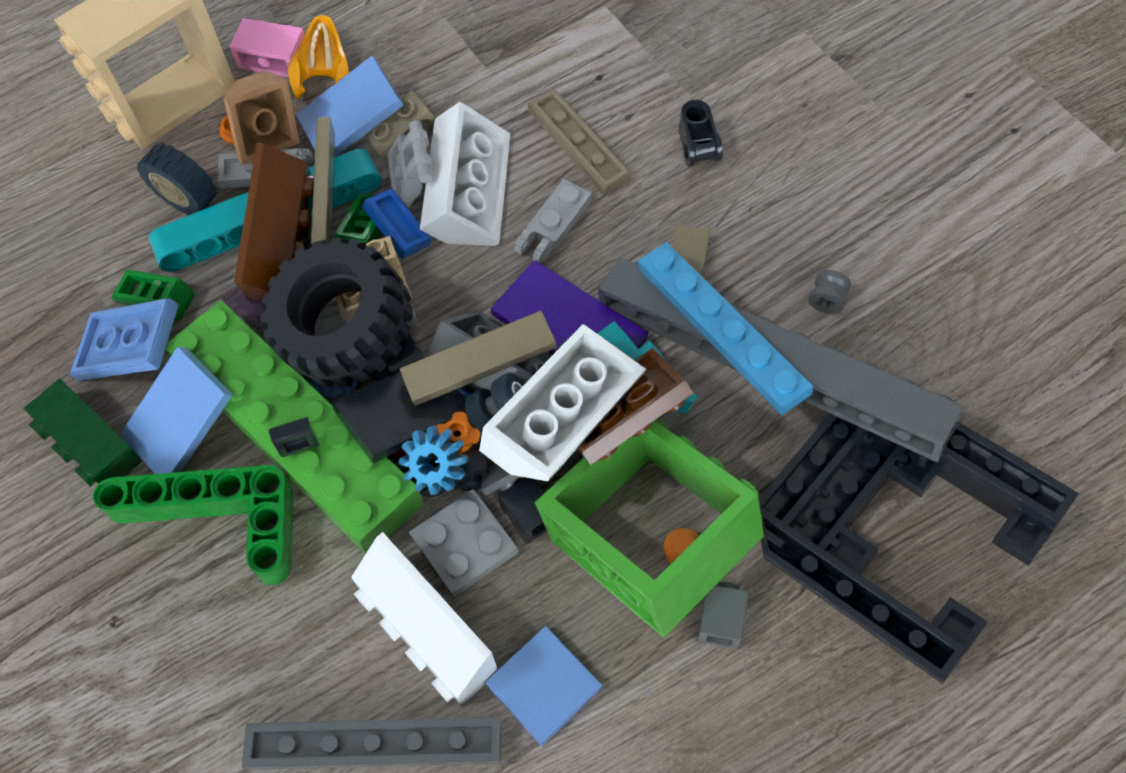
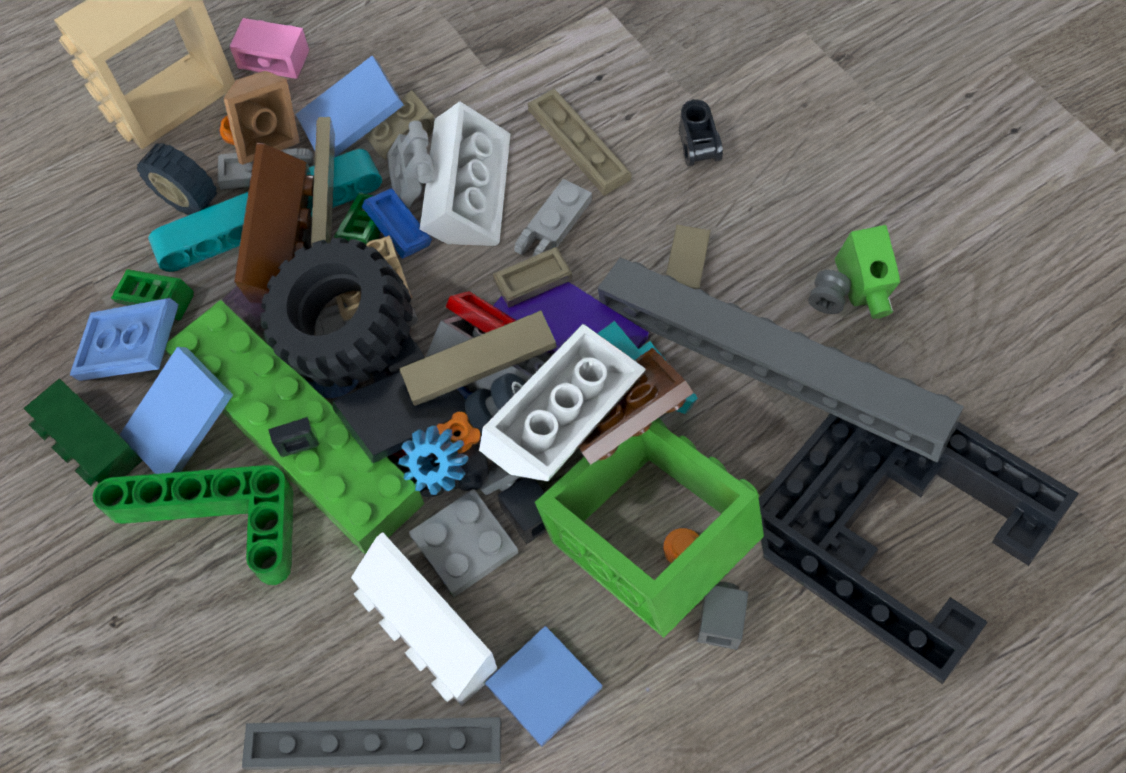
(317, 55): light orange animal -> none
(477, 311): none -> red tile
(532, 277): none -> dark tan tile
(725, 329): dark azure plate -> none
(871, 267): none -> bright green torso

